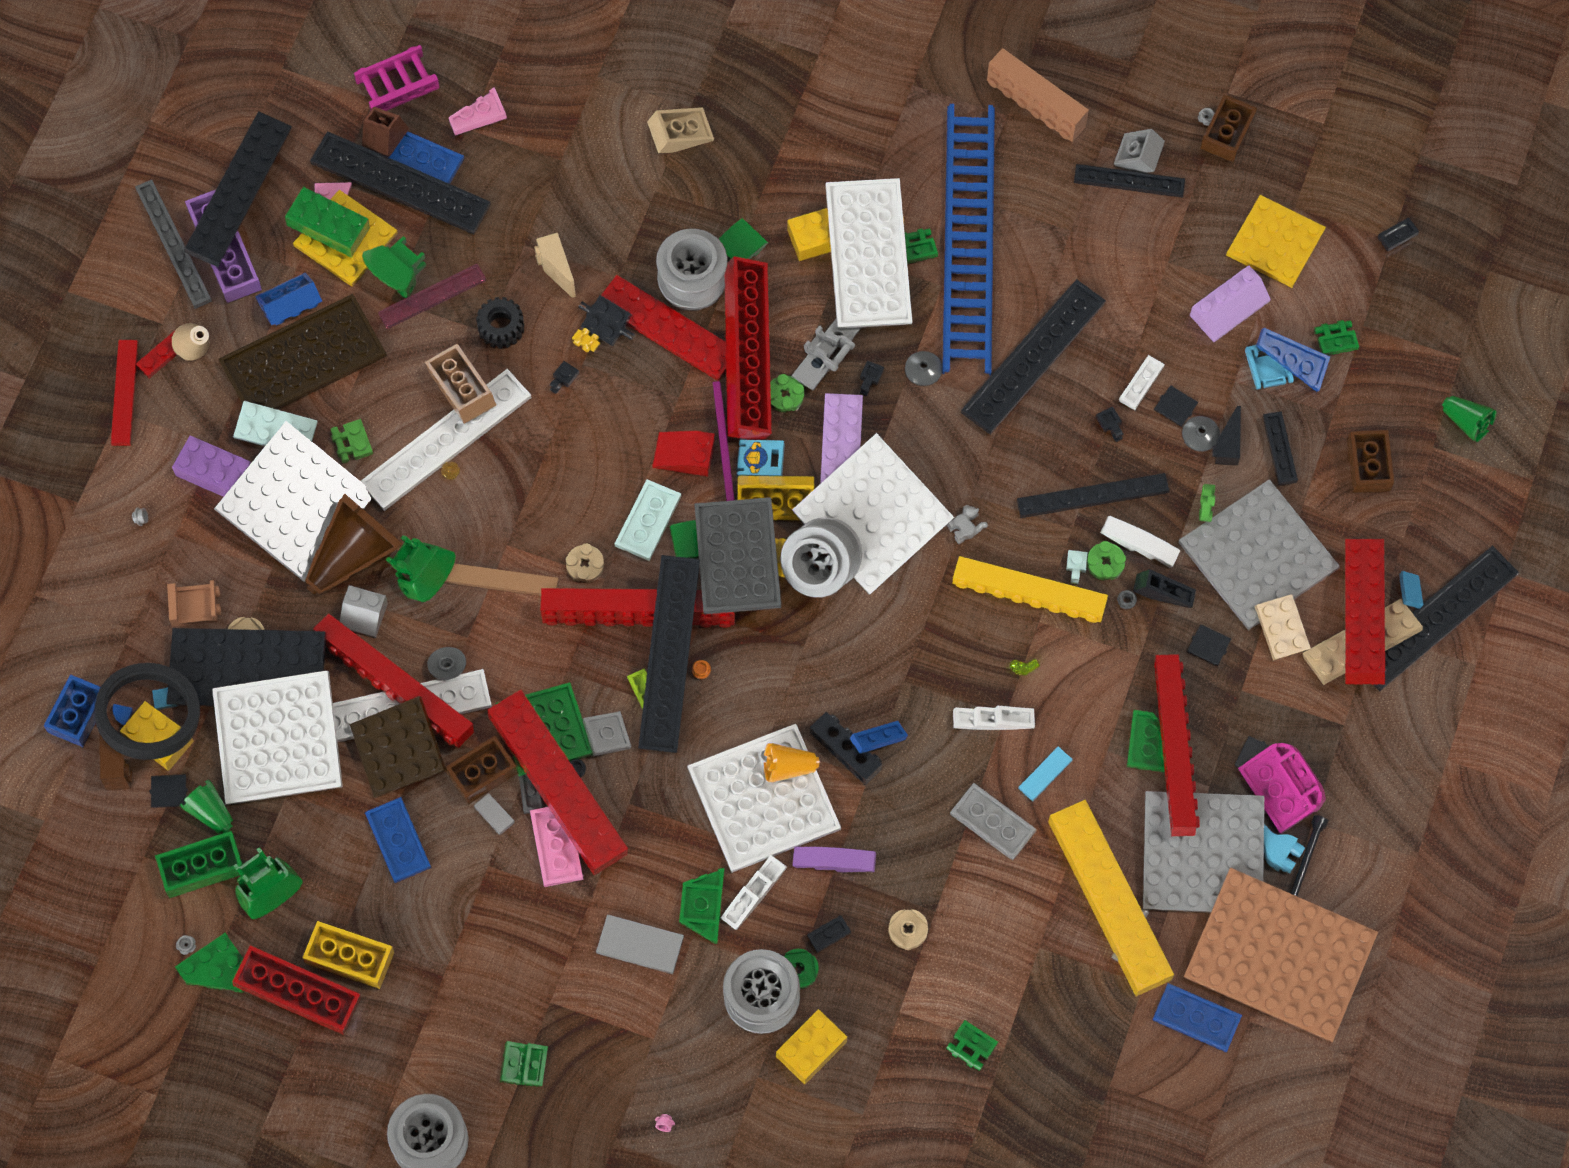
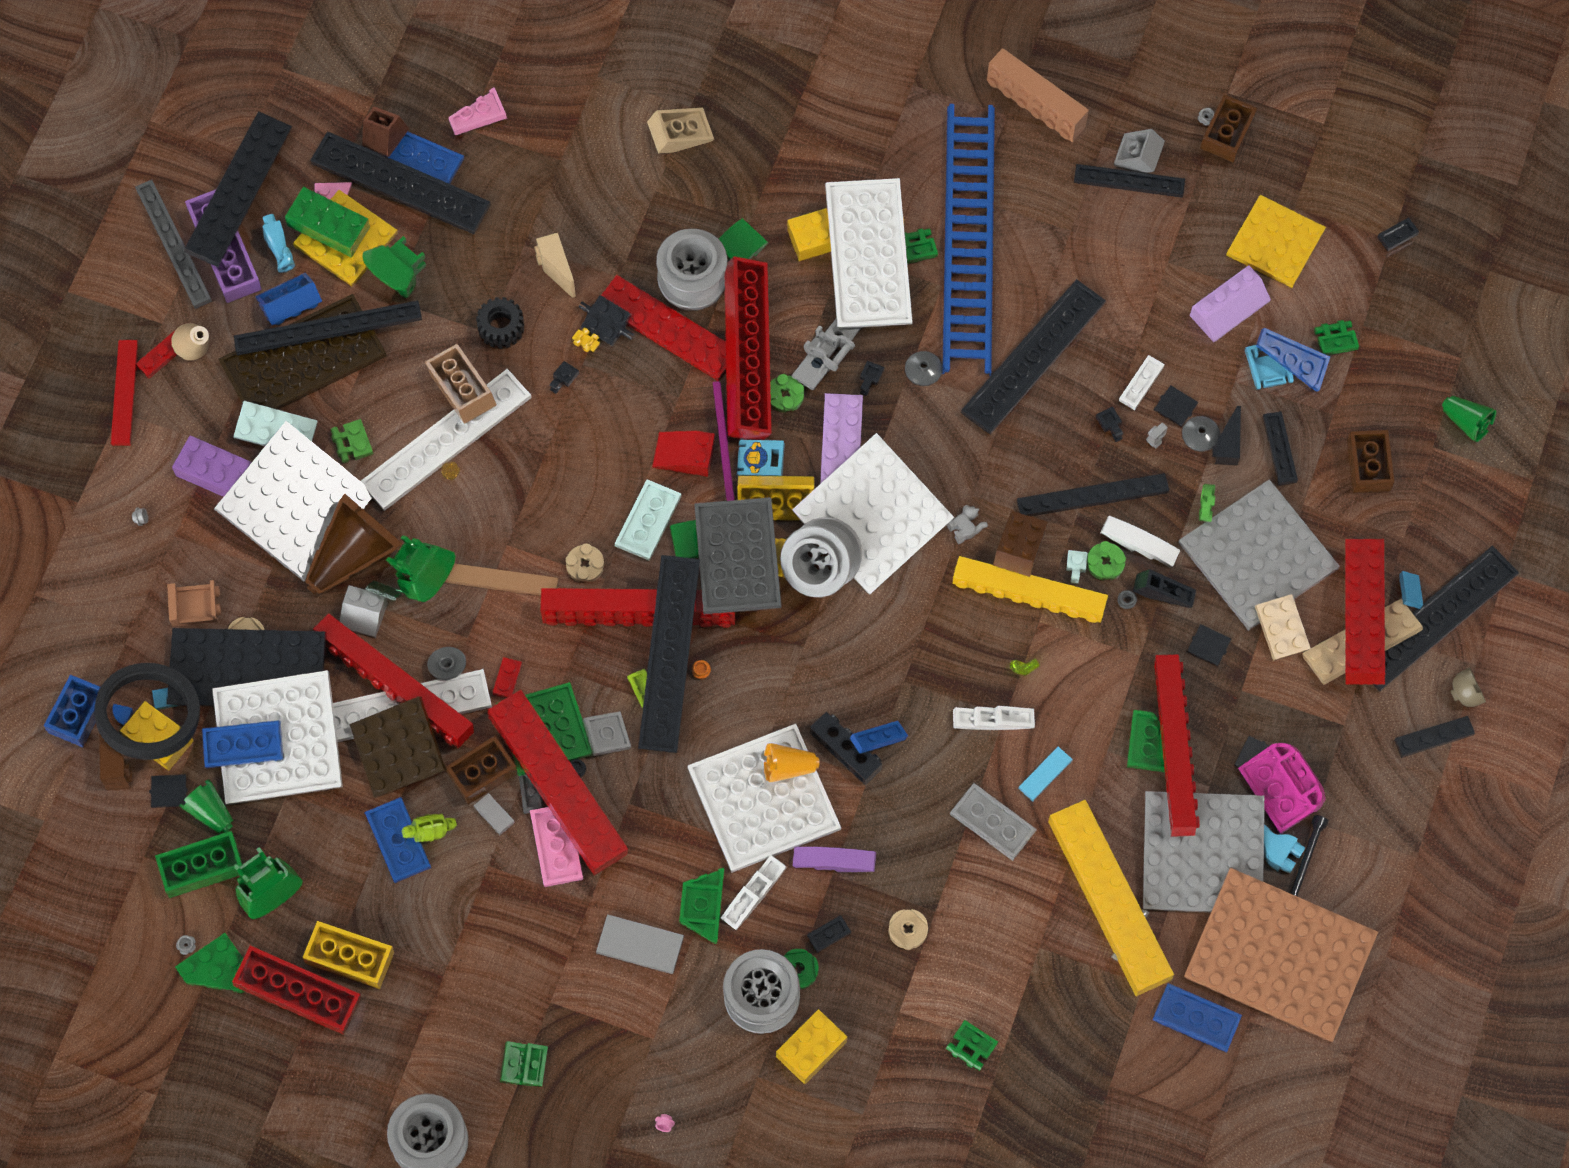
(242, 744): none -> blue tile
(275, 240): none -> medium azure hips
(327, 327): none -> black plate
(384, 590): none -> clear green piece
(404, 94): dark pink fence -> none
(429, 827): none -> lime piece
(431, 296): clear pink tile -> none
(507, 677): none -> red plate
(1020, 543): none -> reddish brown brick
(1156, 435): none -> light grey plate
(1434, 736): none -> black plate
(1467, 689): none -> dark tan cylinder

